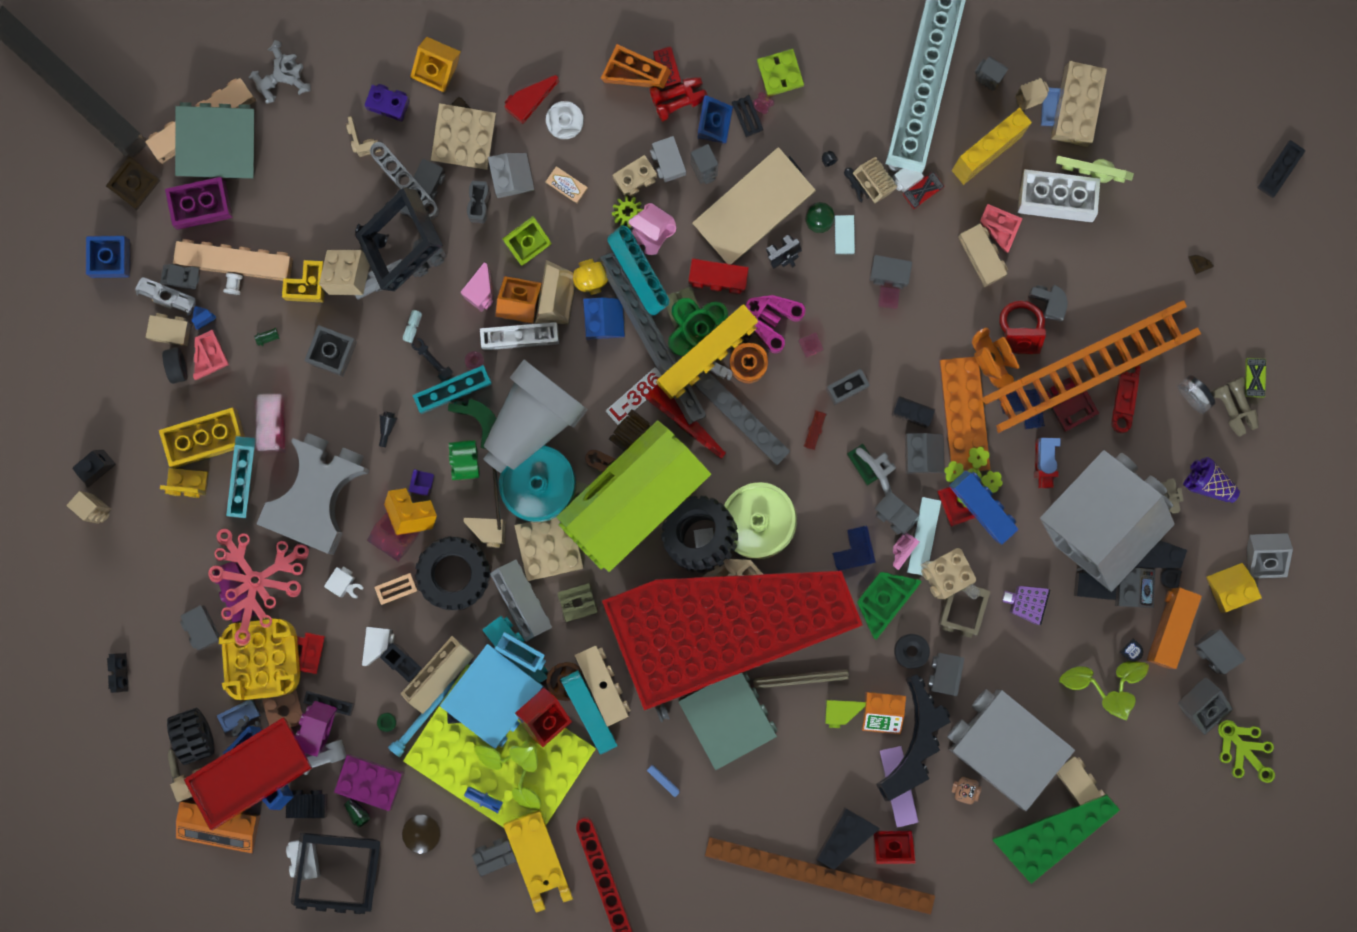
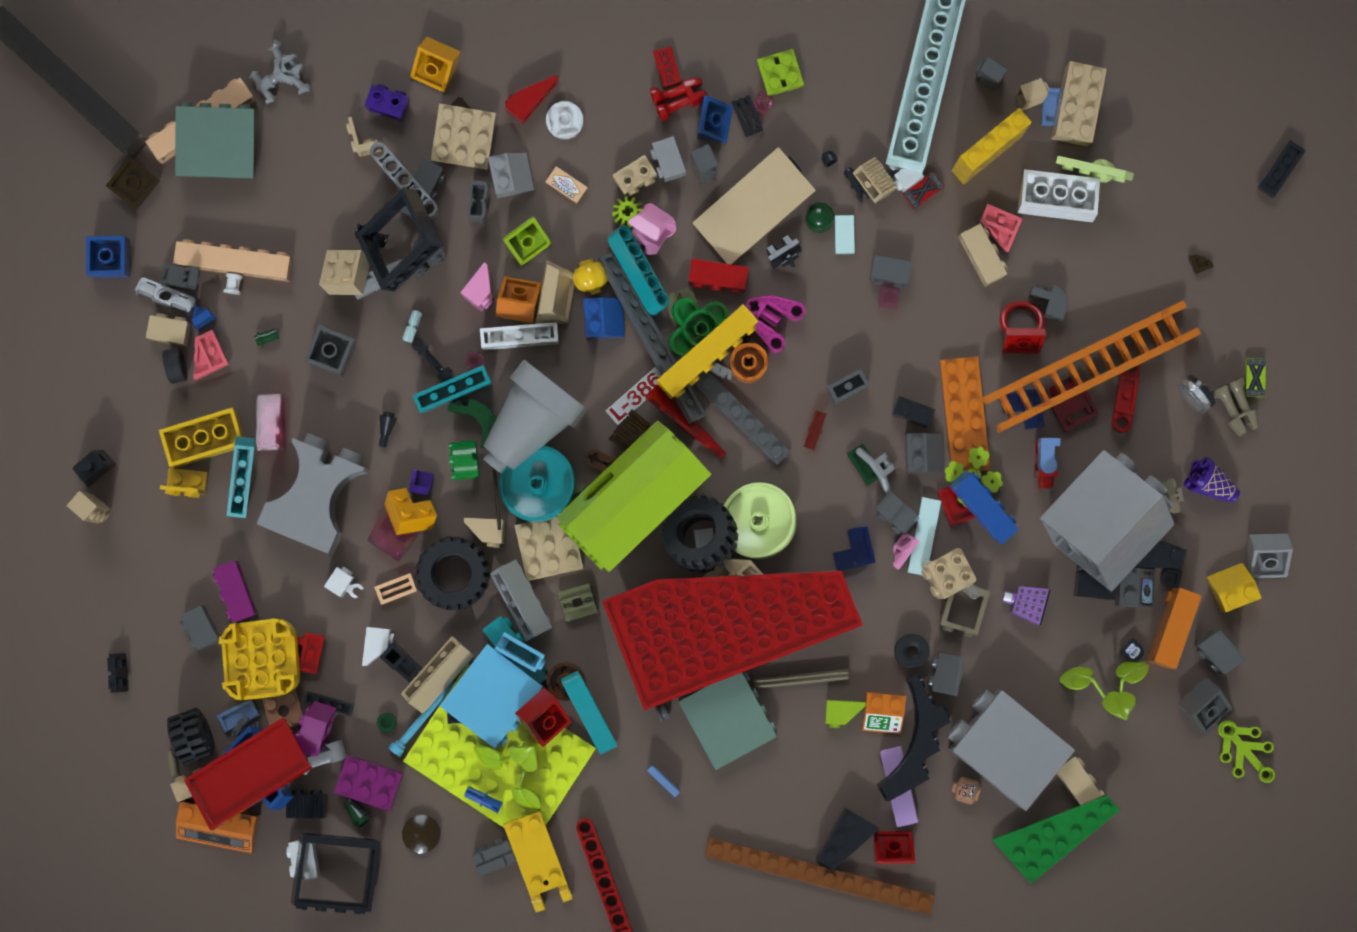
(198, 203): magenta brick -> none
(249, 603): coral plant -> none
(308, 287): yellow brick -> none
(608, 699): tan brick -> none
(633, 69): orange wedge -> none
(810, 345): clear pink plate -> none
(885, 599): green wing -> none
(994, 369): orange piece -> none

